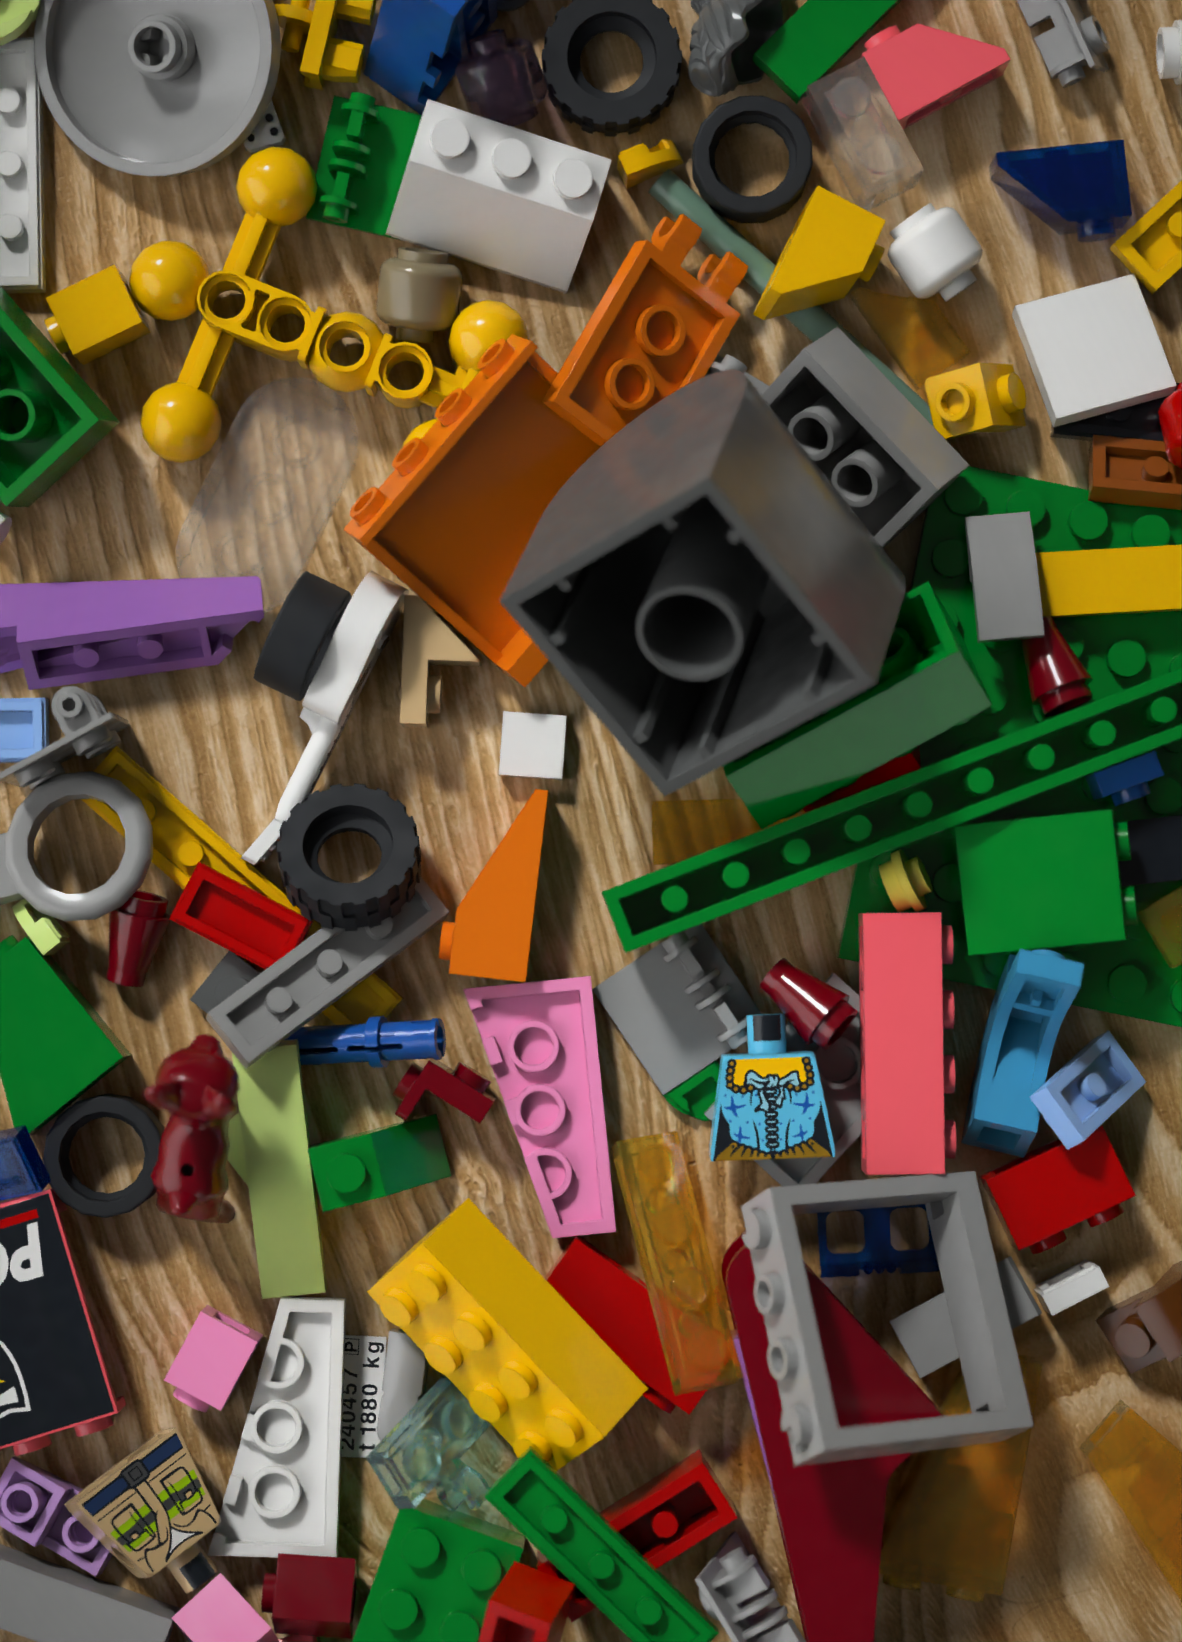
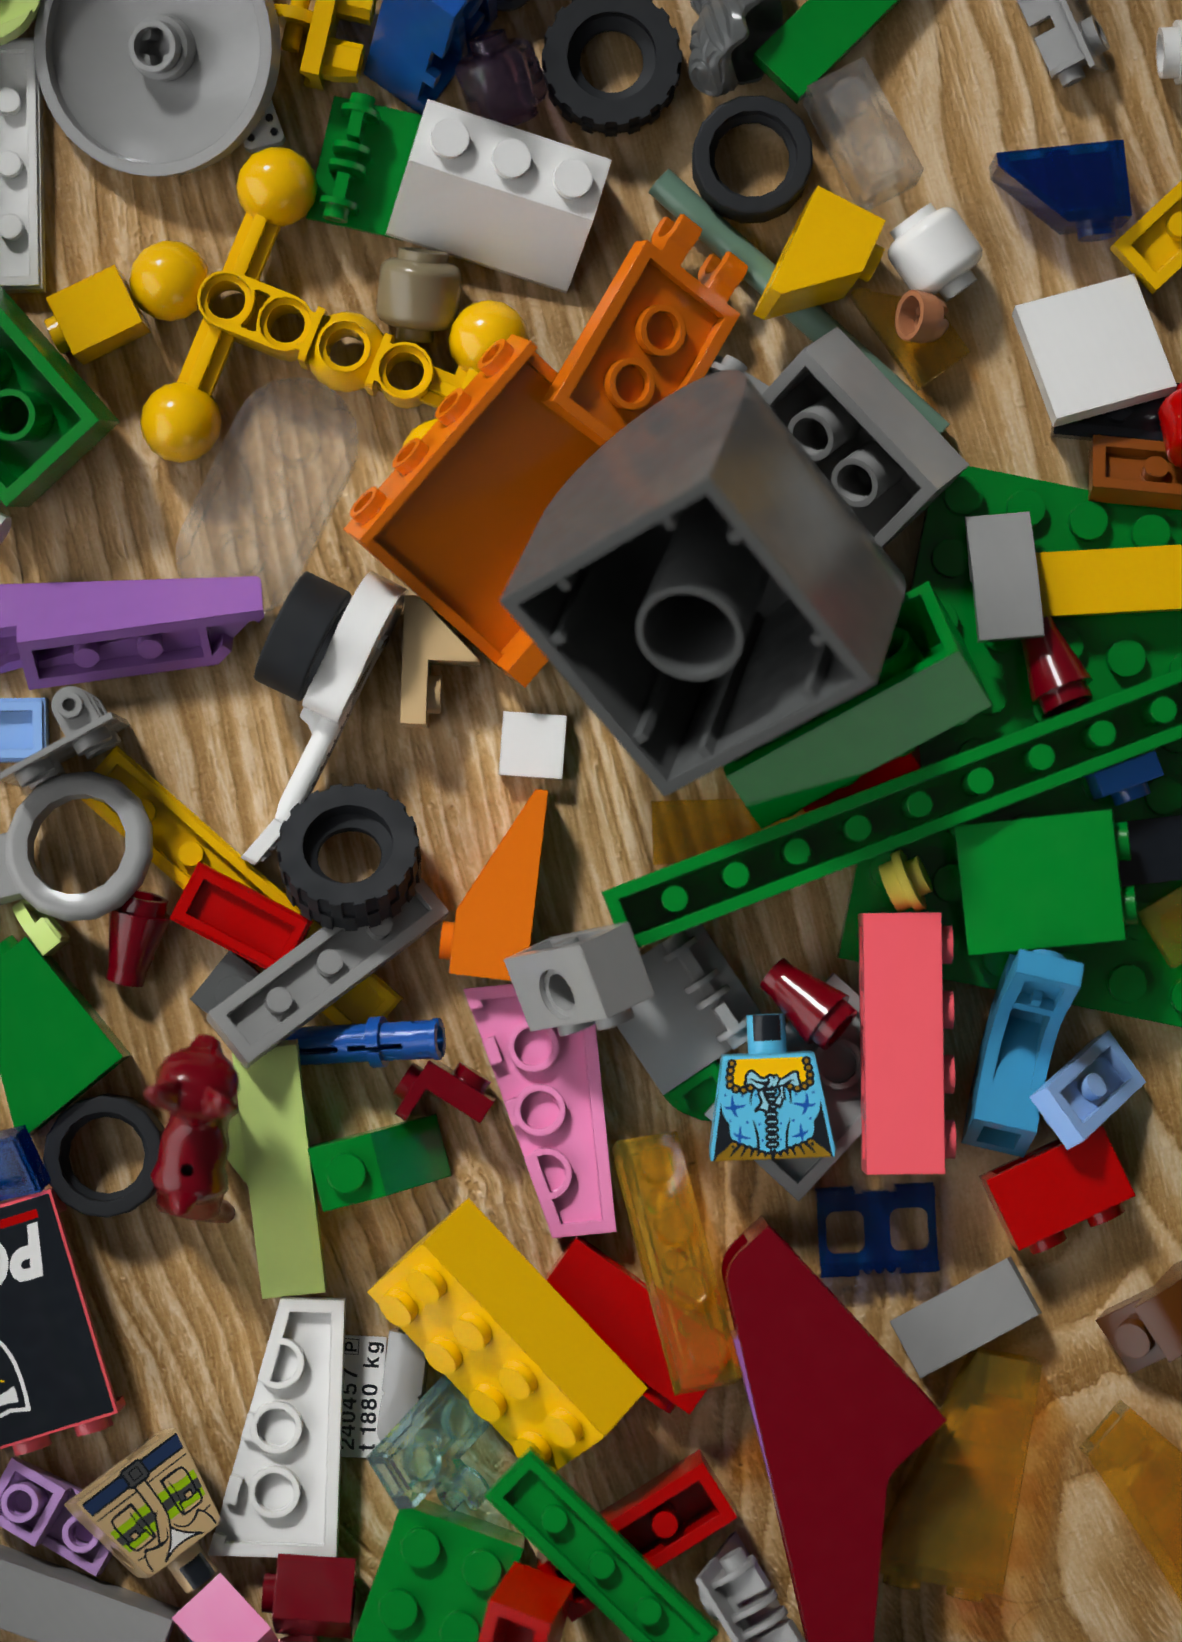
(212, 1360): bright pink brick -> none
(580, 979): none -> light grey brick
(641, 163): yellow tile -> none
(921, 317): none -> nougat hinge
(929, 68): coral slope -> none
(972, 1297): light grey window -> none
(976, 400): yellow bracket -> none
(1070, 1287): white tile -> none

